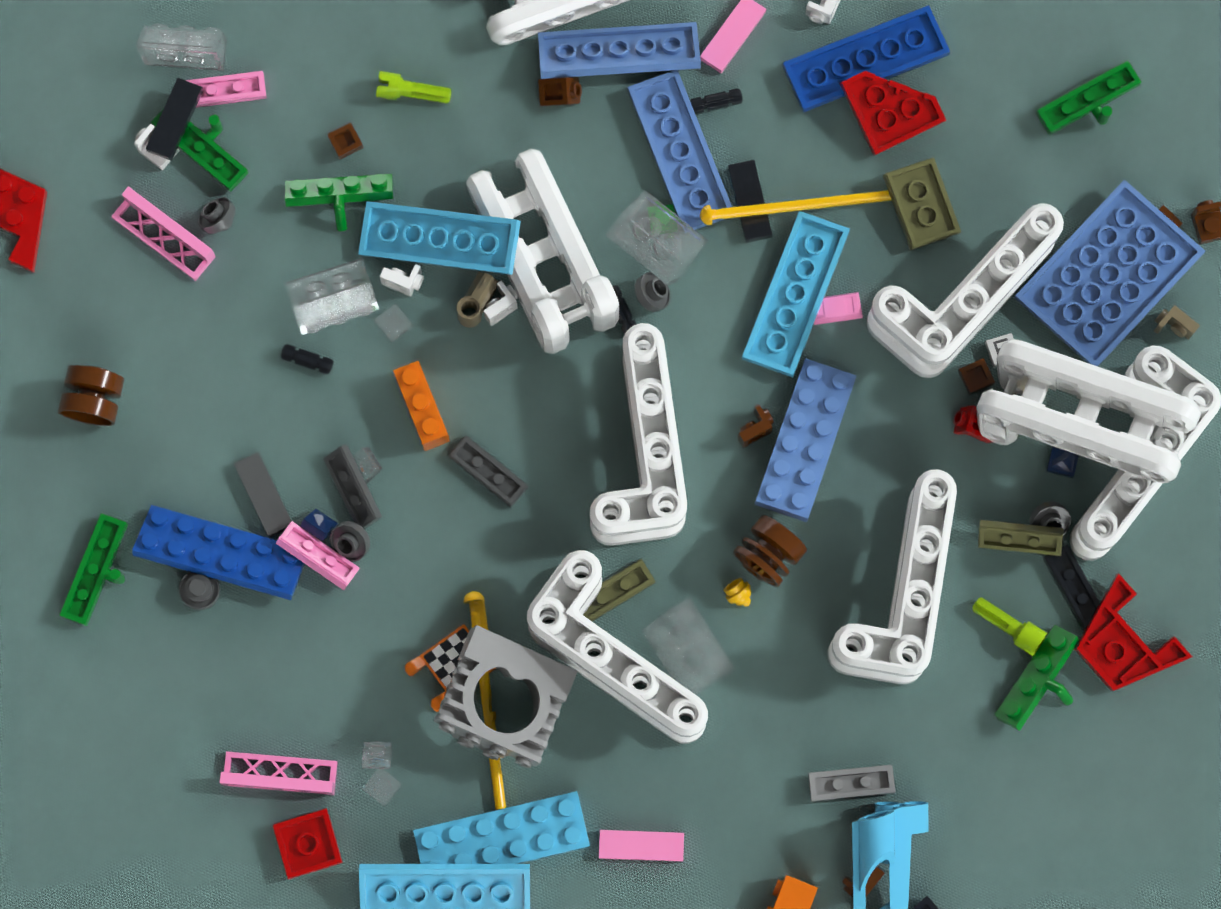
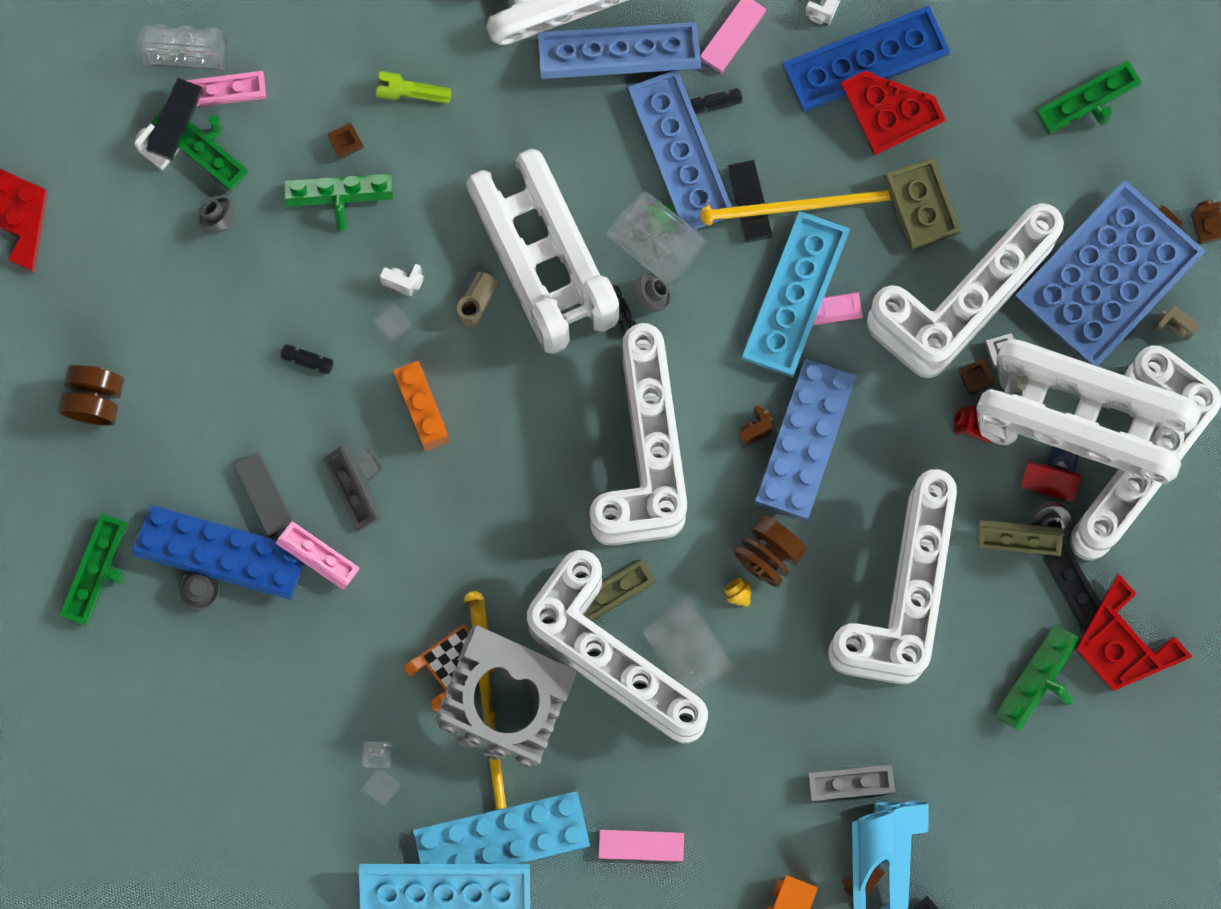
(166, 224): bright pink fence -> none
(279, 783): bright pink fence -> none
(307, 844): red plate -> none
(318, 524): dark blue tile -> none
(332, 296): clear slope -> none
(350, 540): dark grey plate -> none
(439, 237): medium azure plate -> none
(488, 471): dark grey tile -> none
(500, 308): white bracket -> none
(559, 91): reddish brown bracket -> none
(1026, 635): lime piece -> none
(1050, 480): none -> red tile

